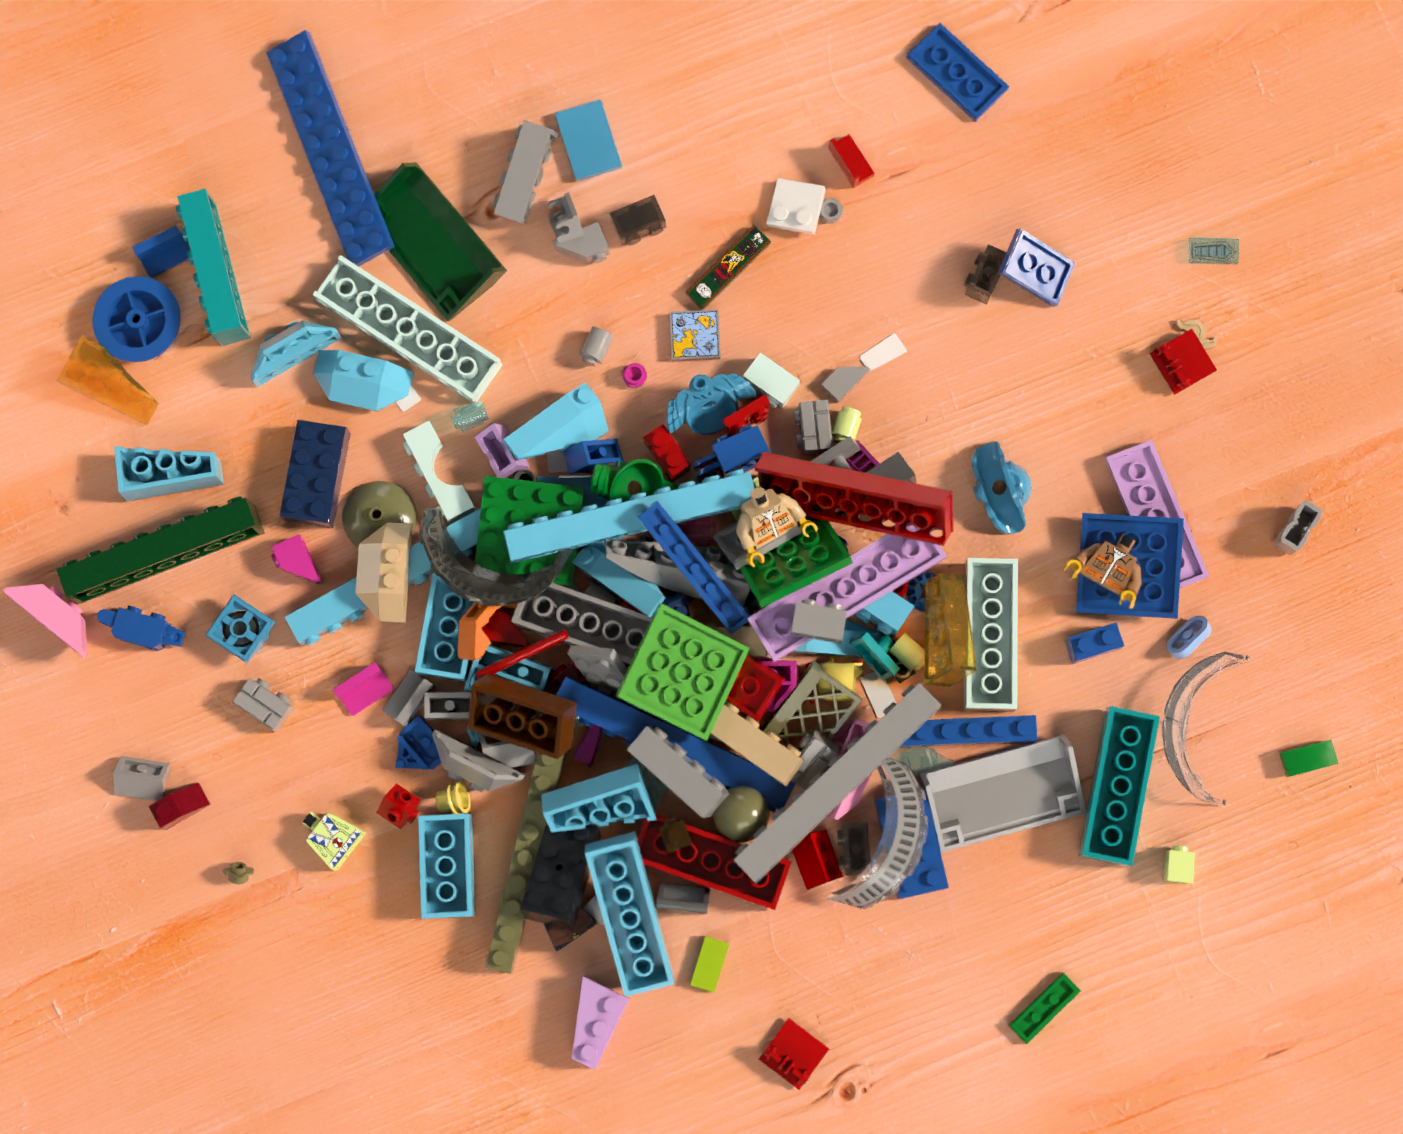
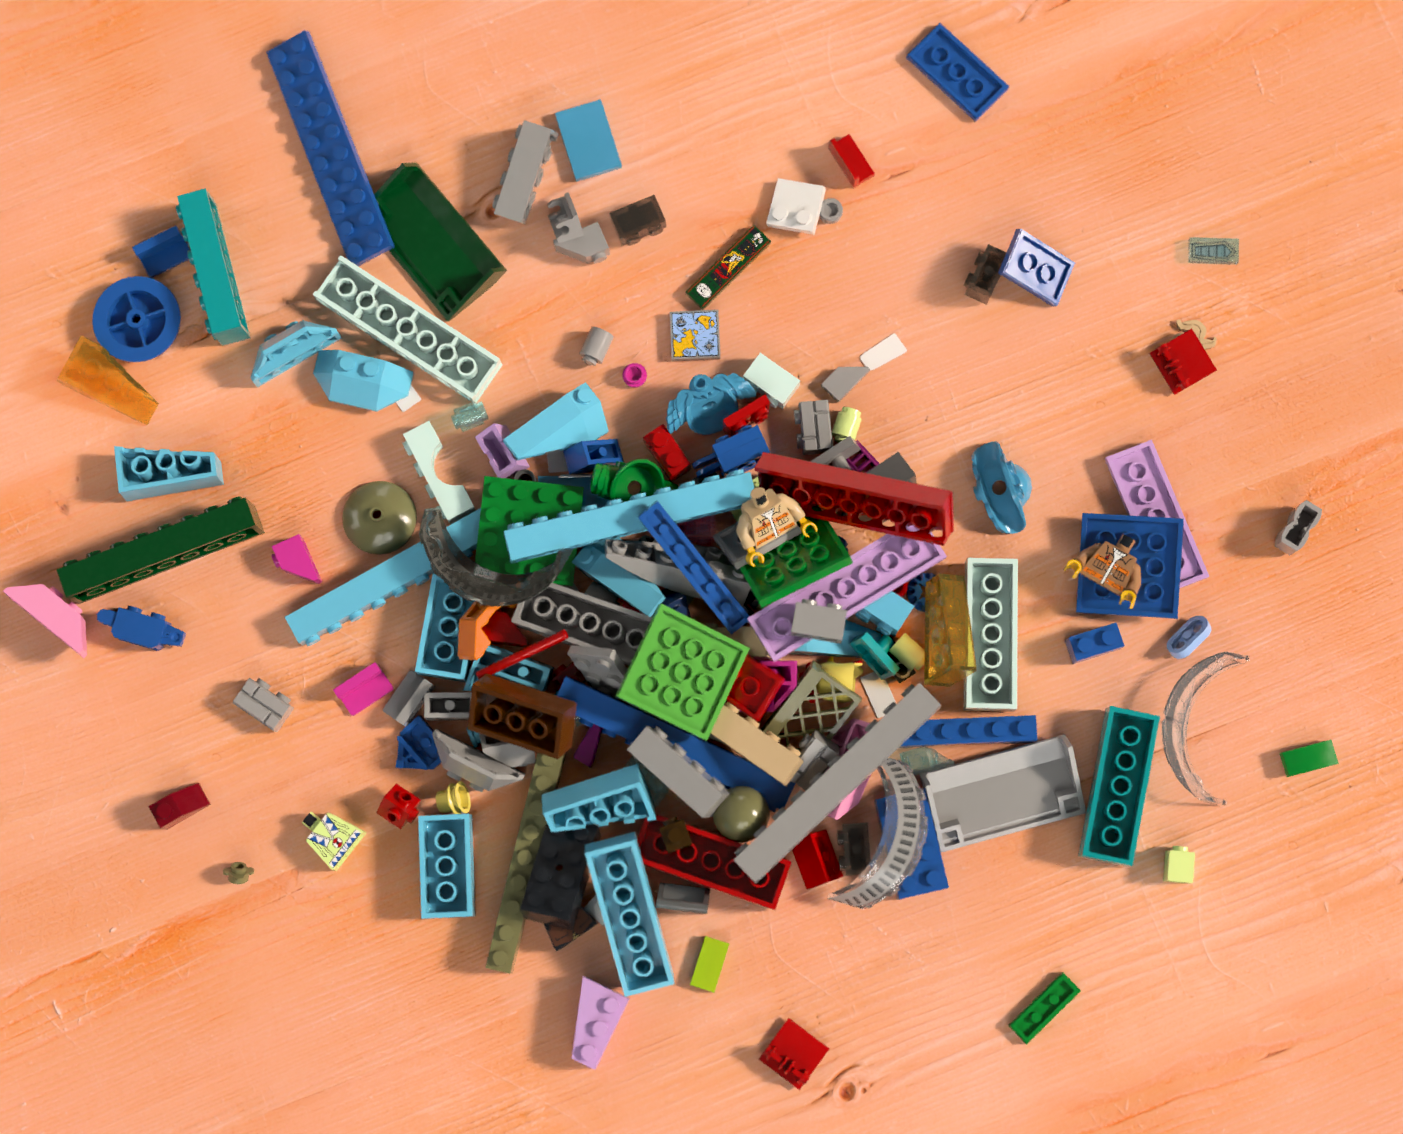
(140, 778): light grey panel -> none
(242, 630): dark azure piece -> none
(315, 473): dark blue brick -> none
(385, 571): tan wedge -> none

